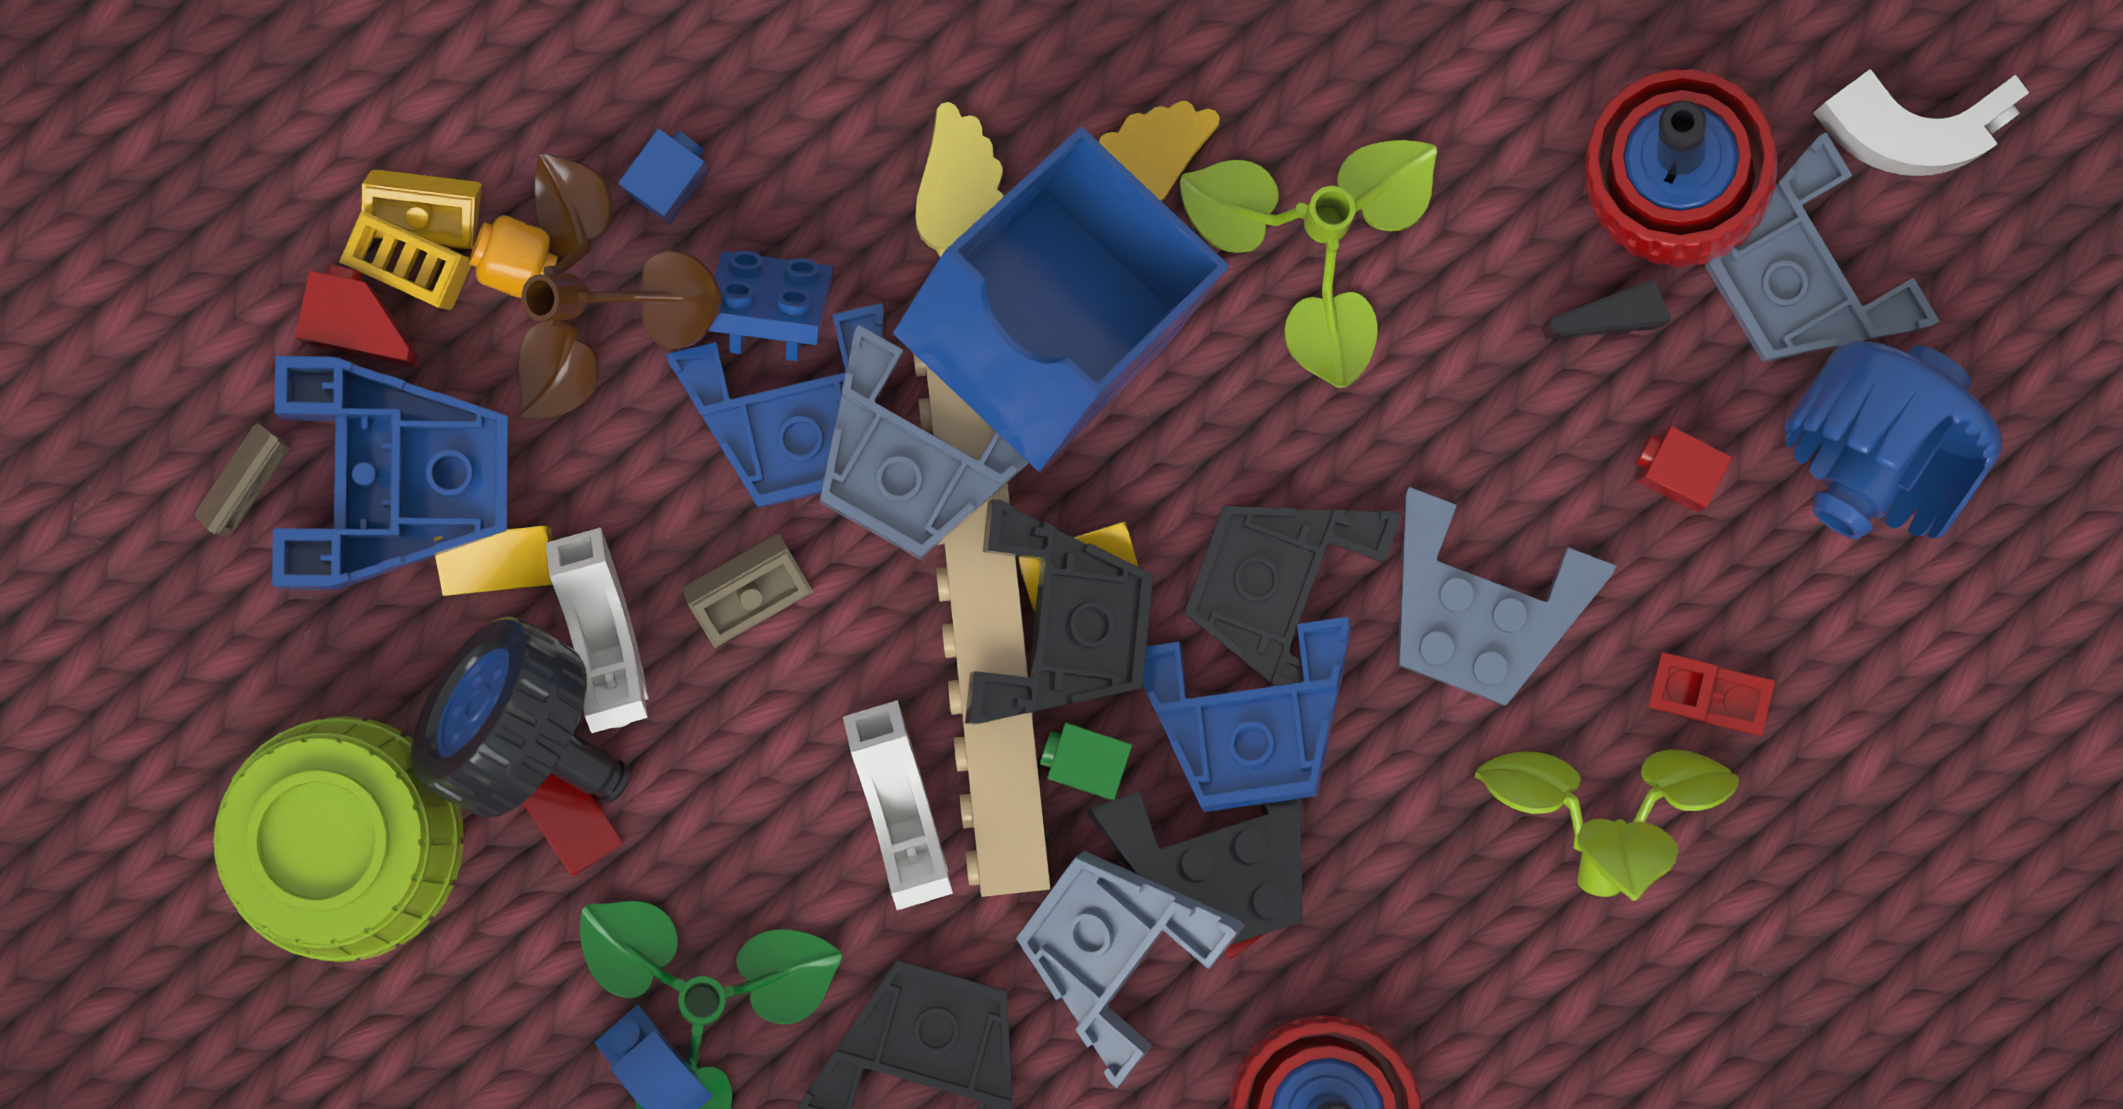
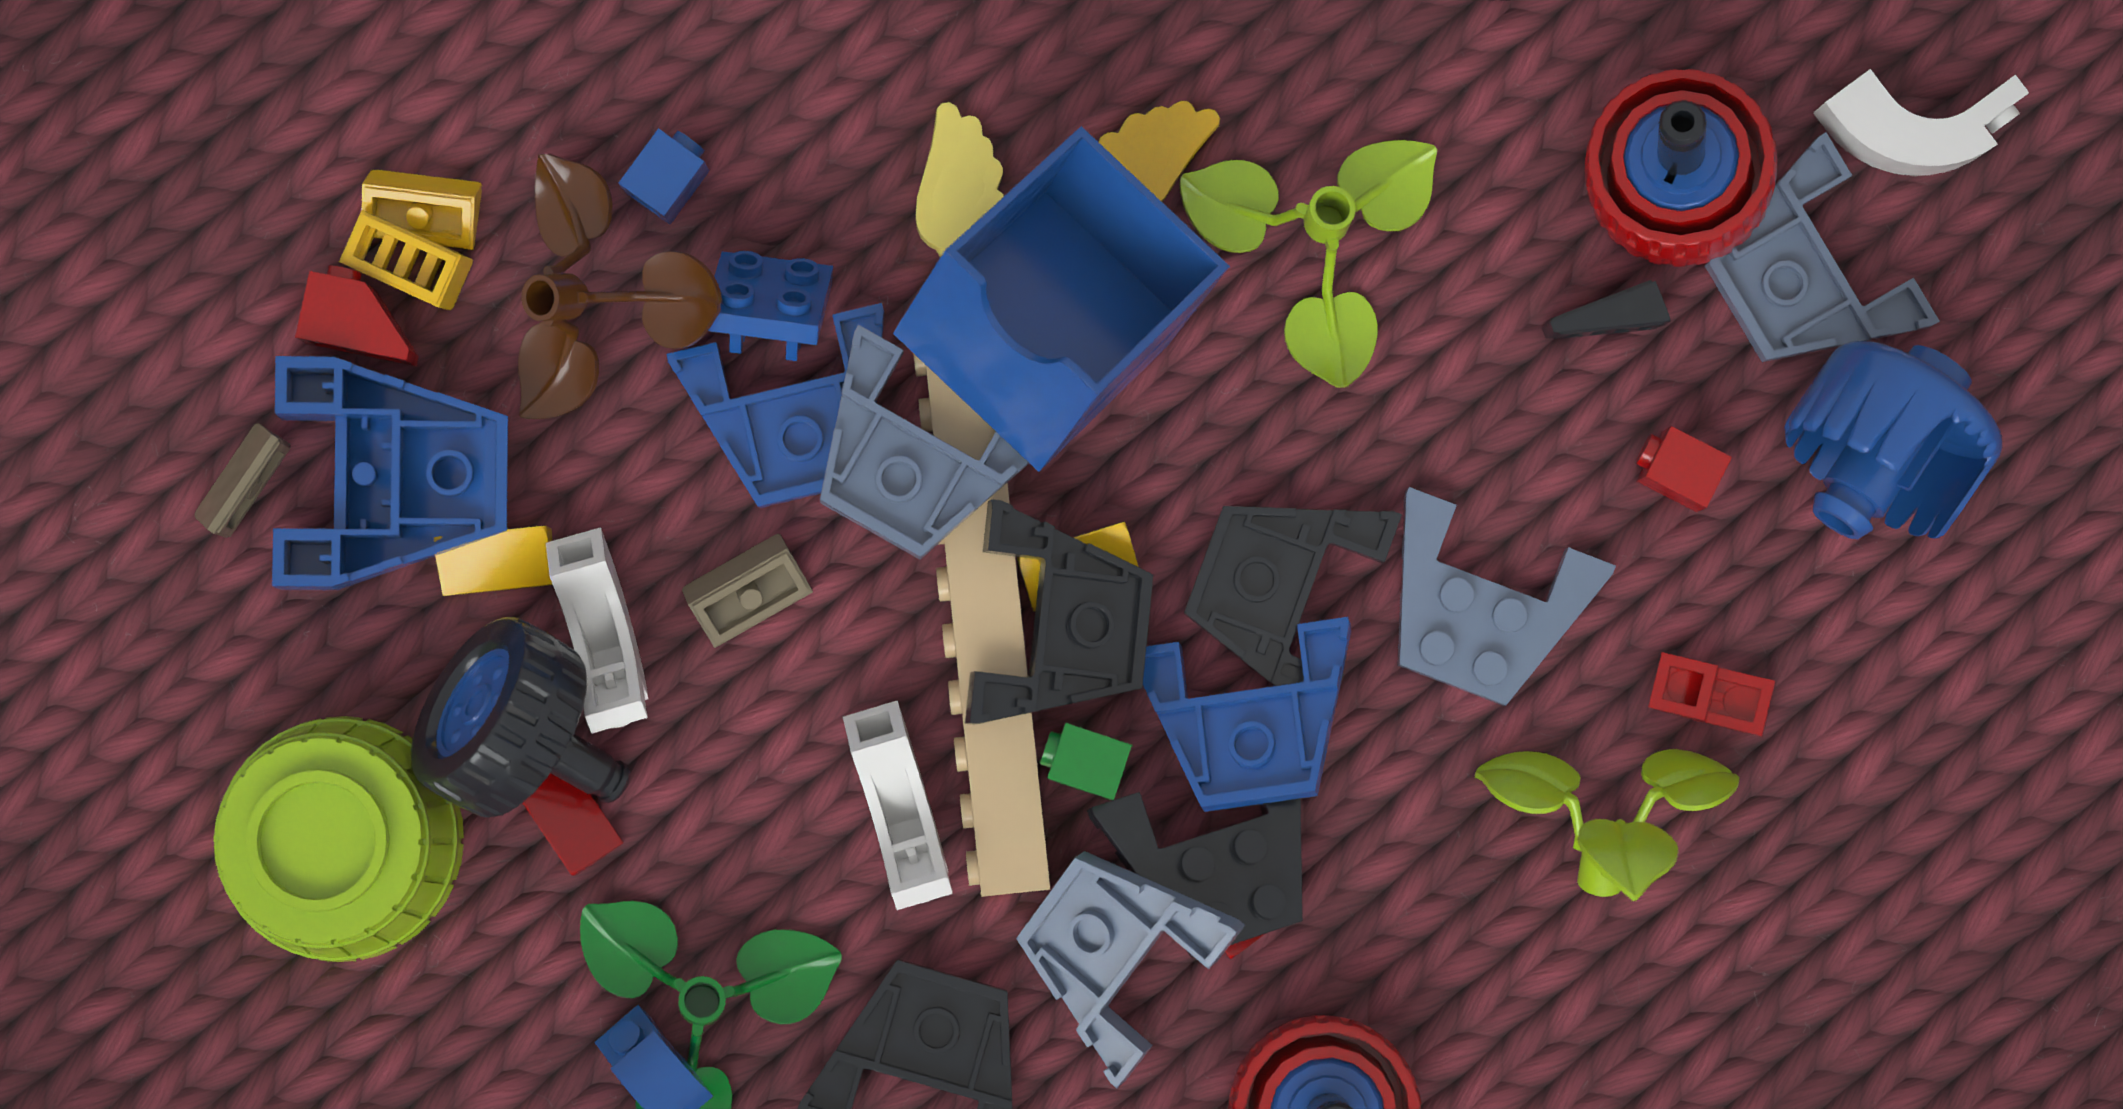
(510, 254): light orange head -> none

